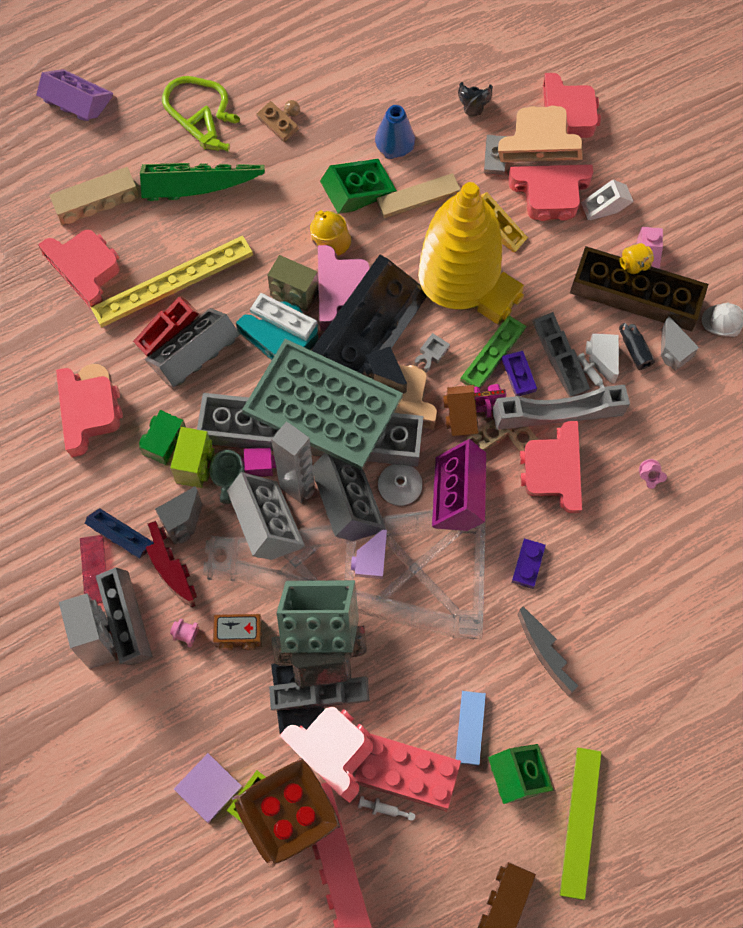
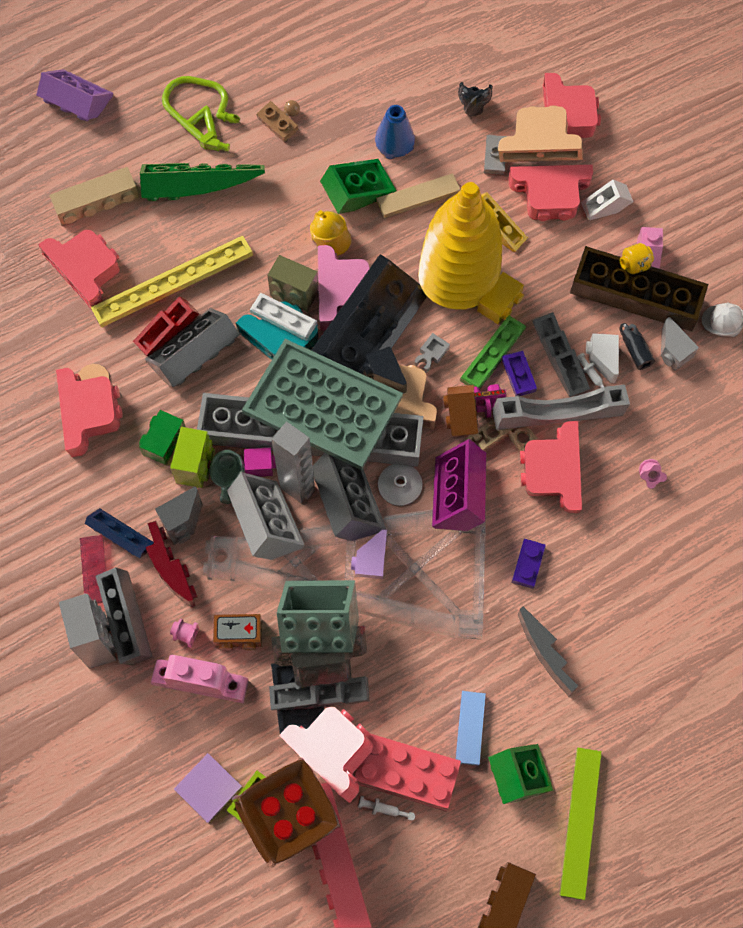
(199, 678): none -> bright pink brick

